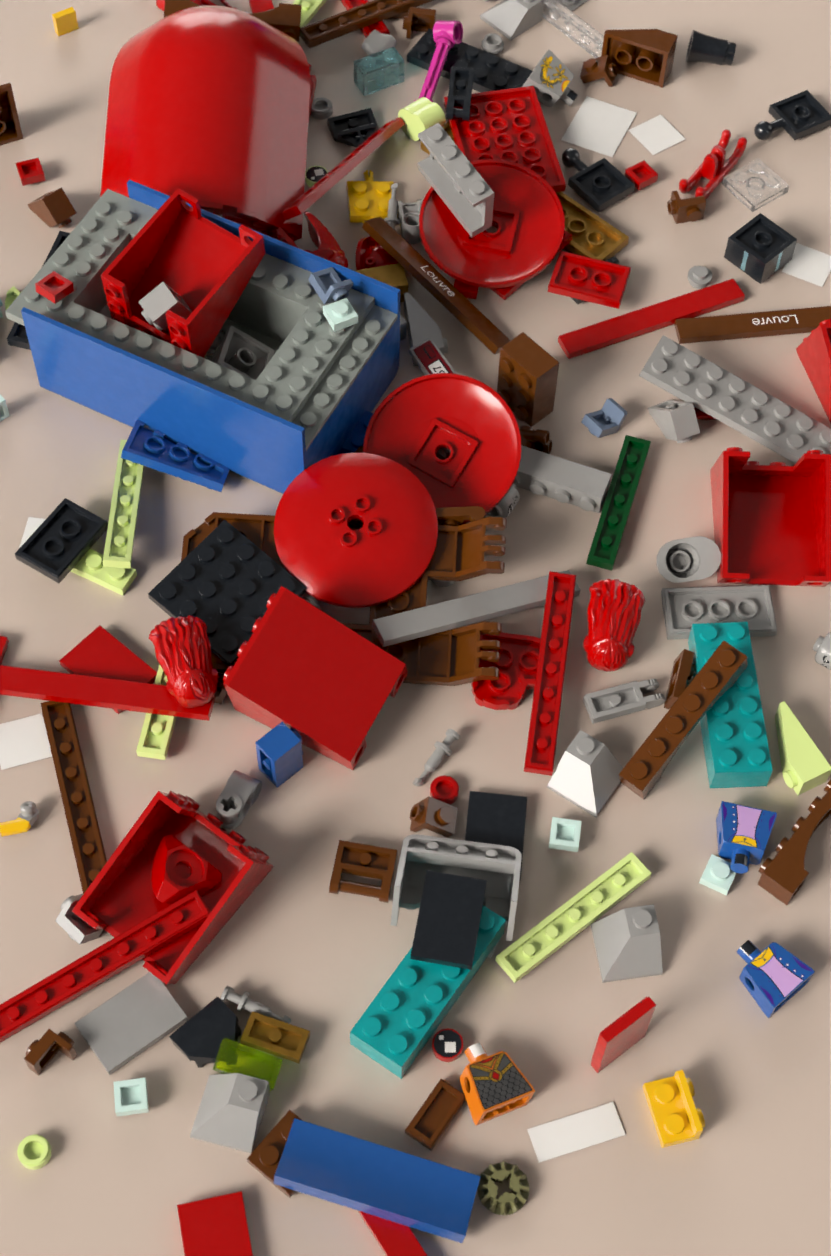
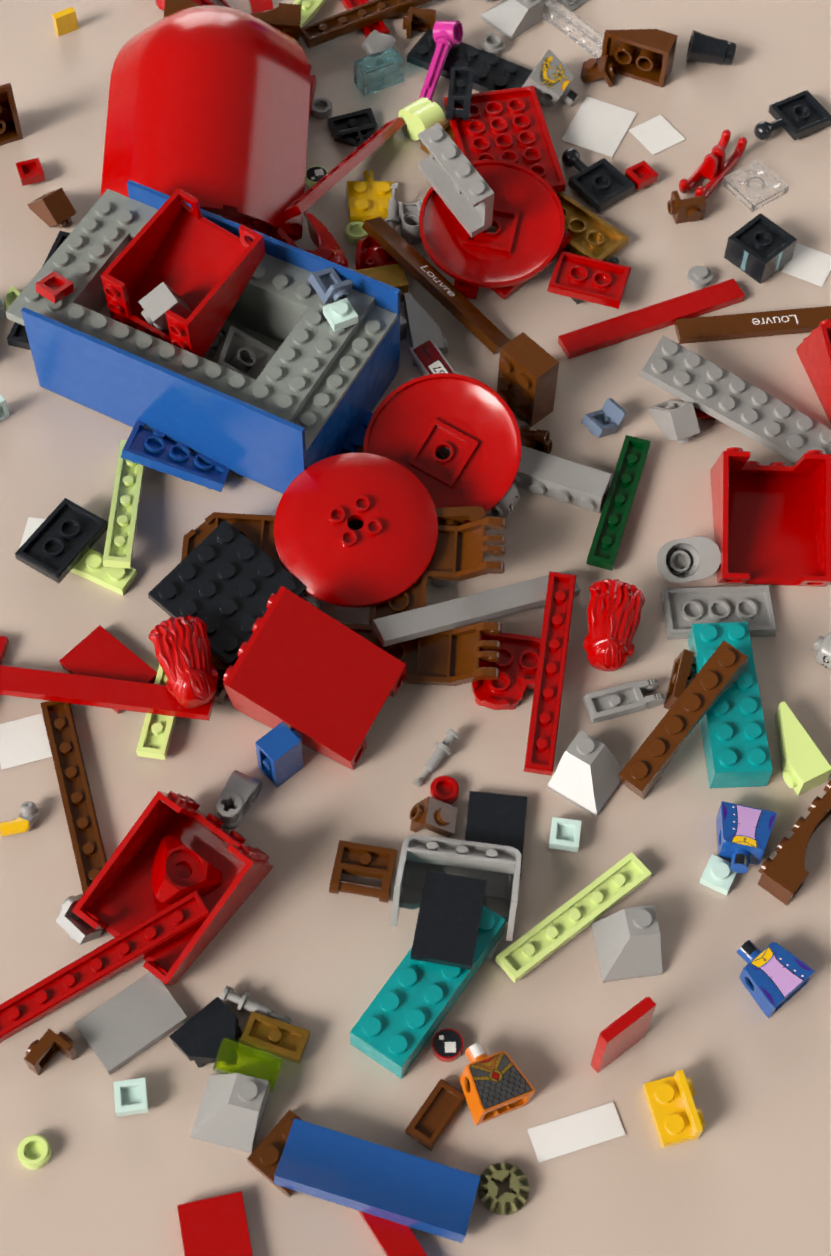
(355, 232): none -> yellowish green tile

